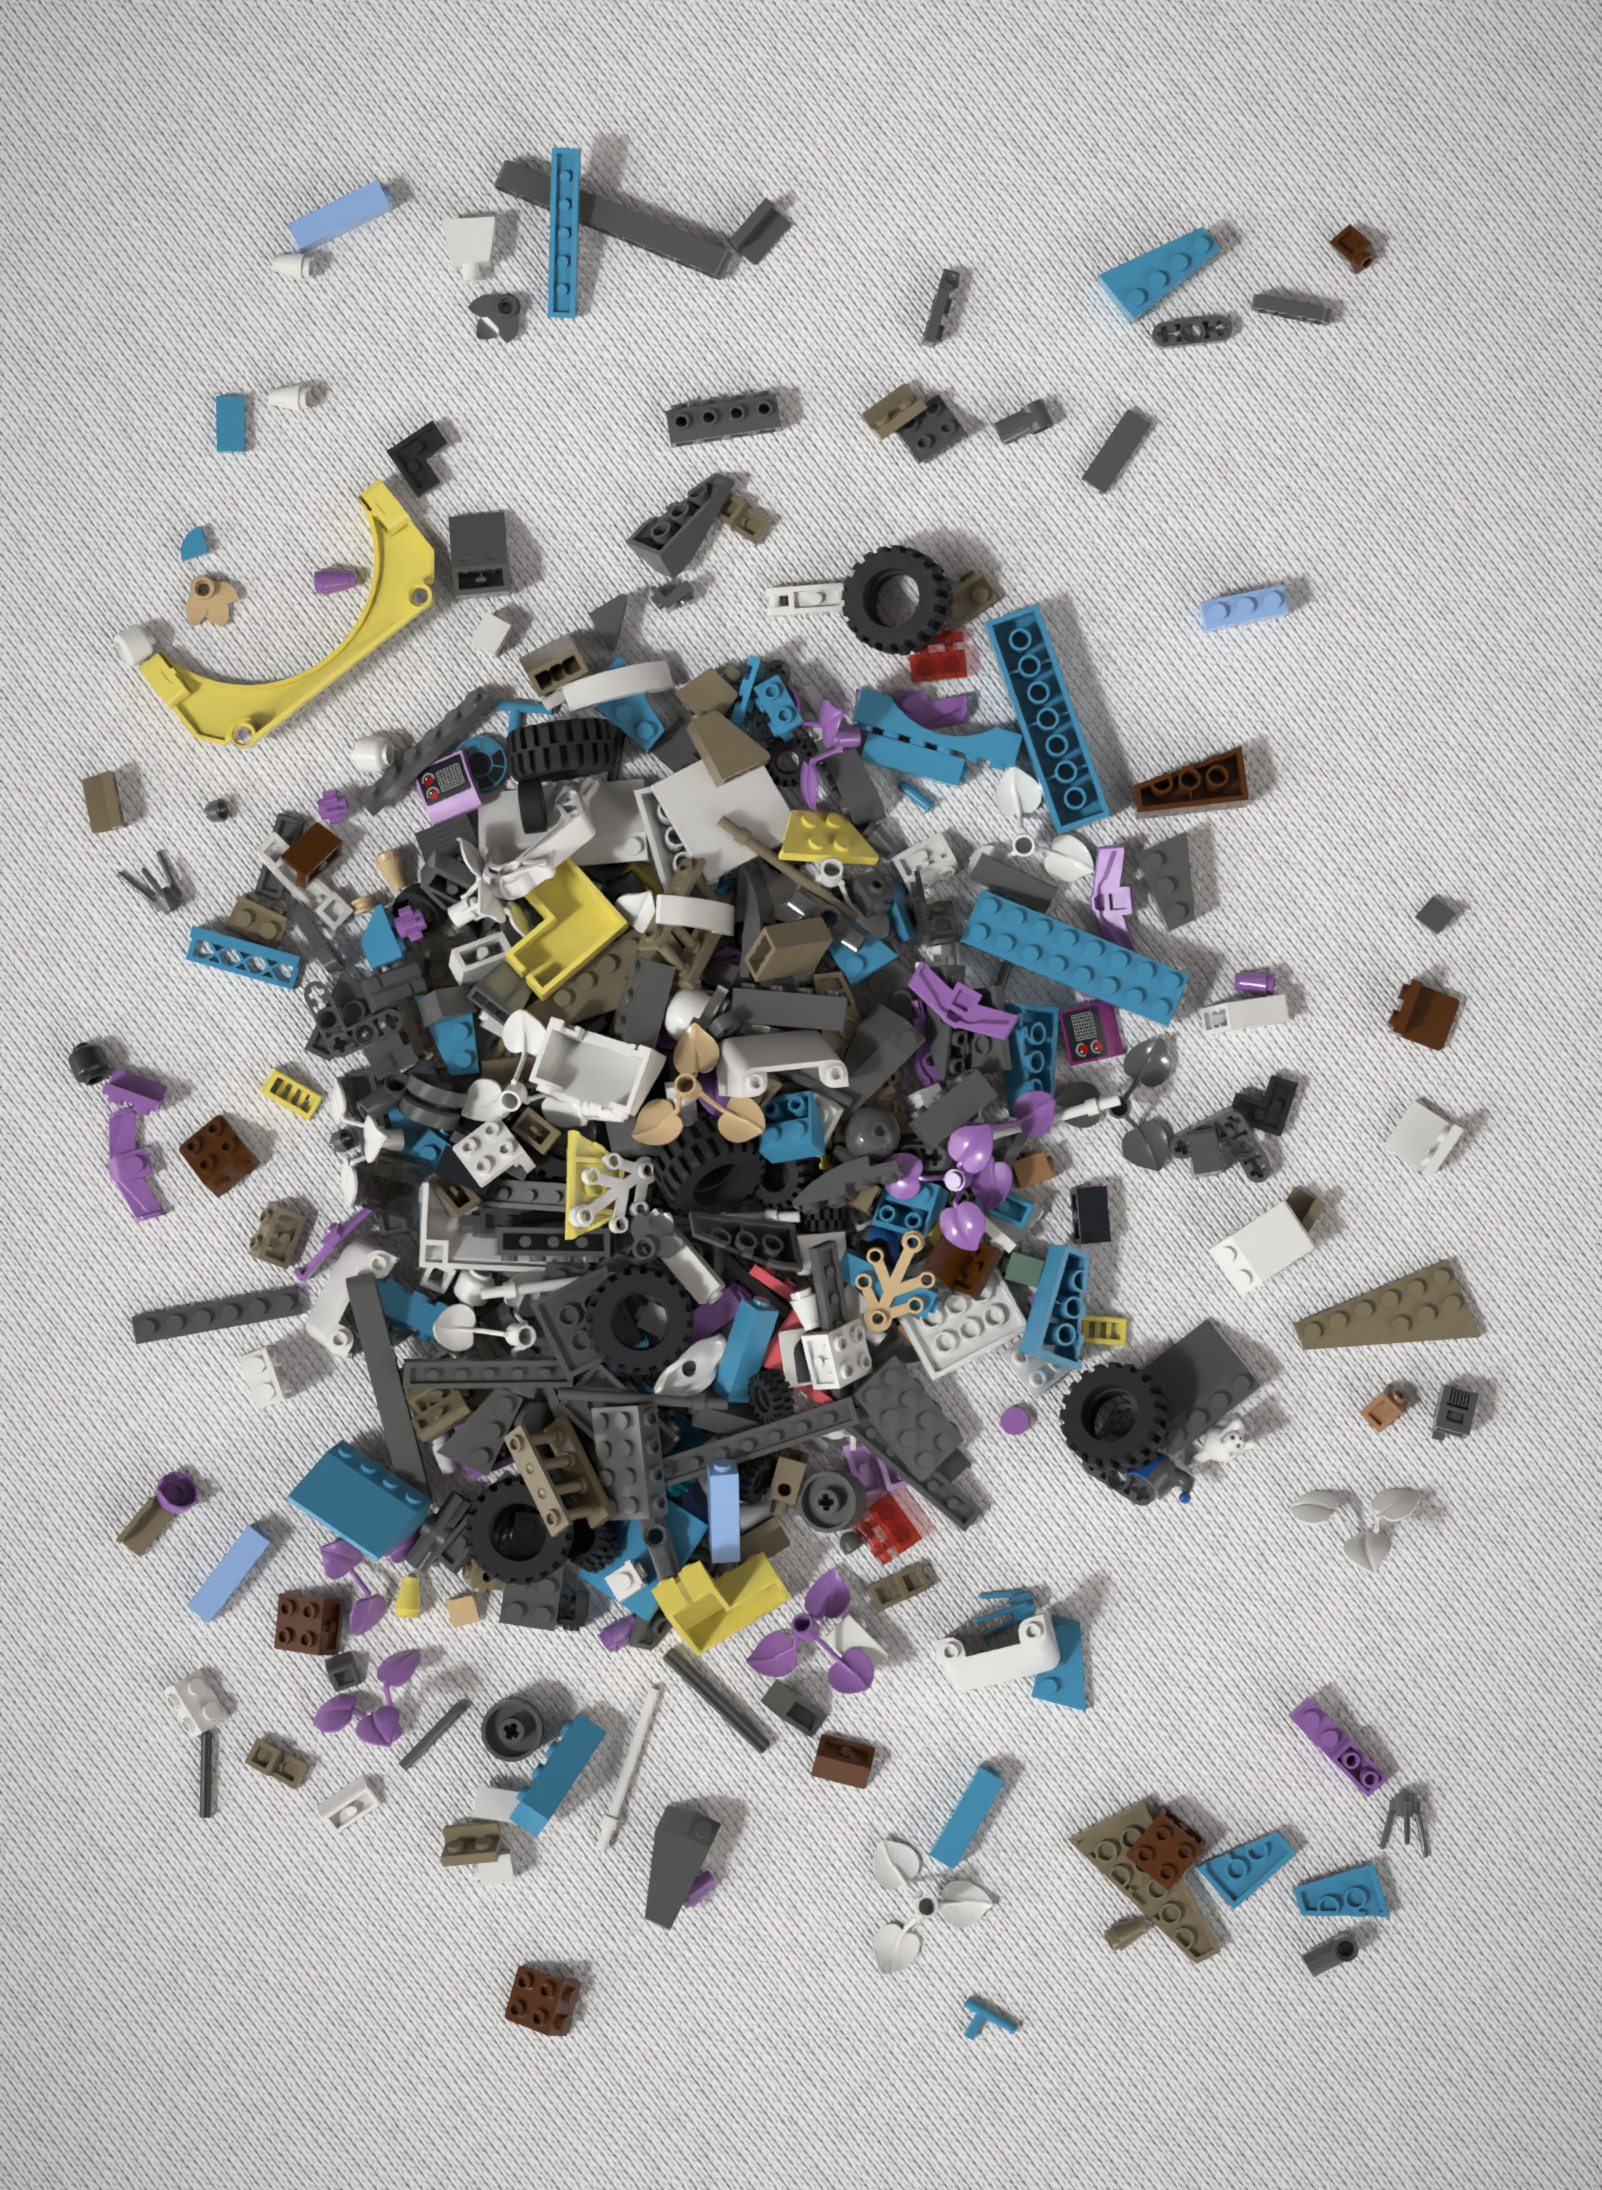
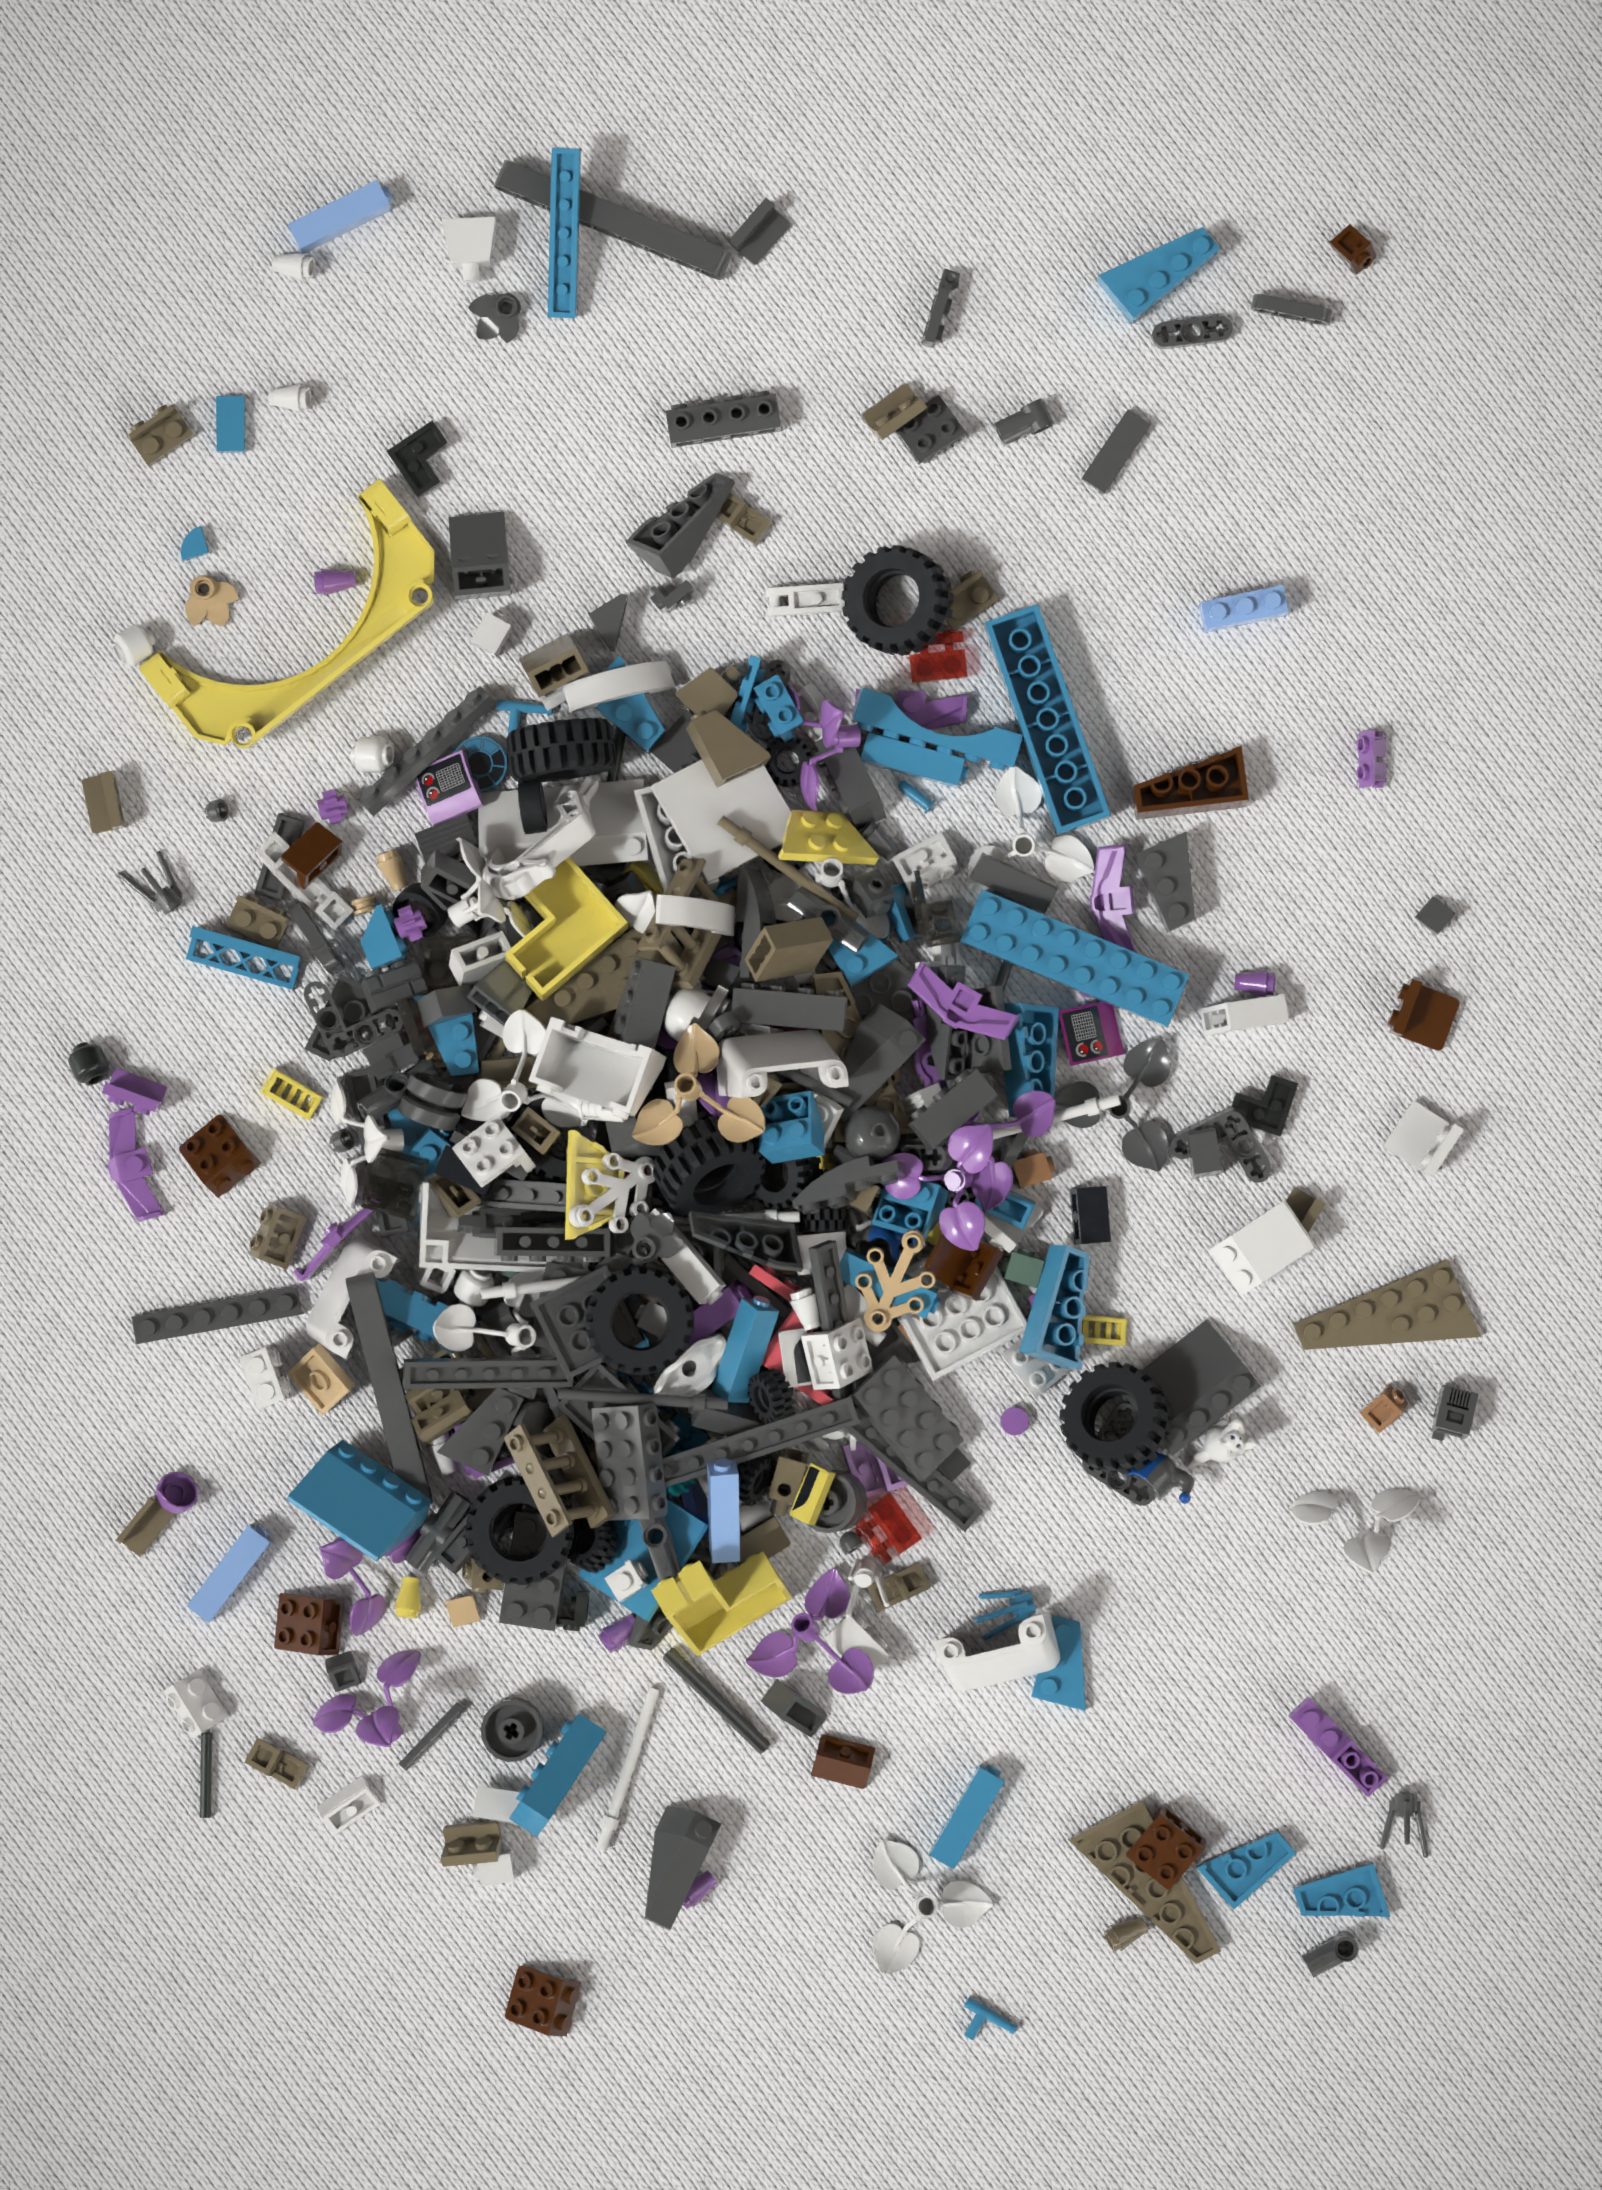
(159, 434): none -> dark tan bracket
(321, 1379): none -> tan plate
(812, 1494): none -> light yellow slope
(864, 1575): none -> white plant
(1370, 746): none -> medium lavender hinge

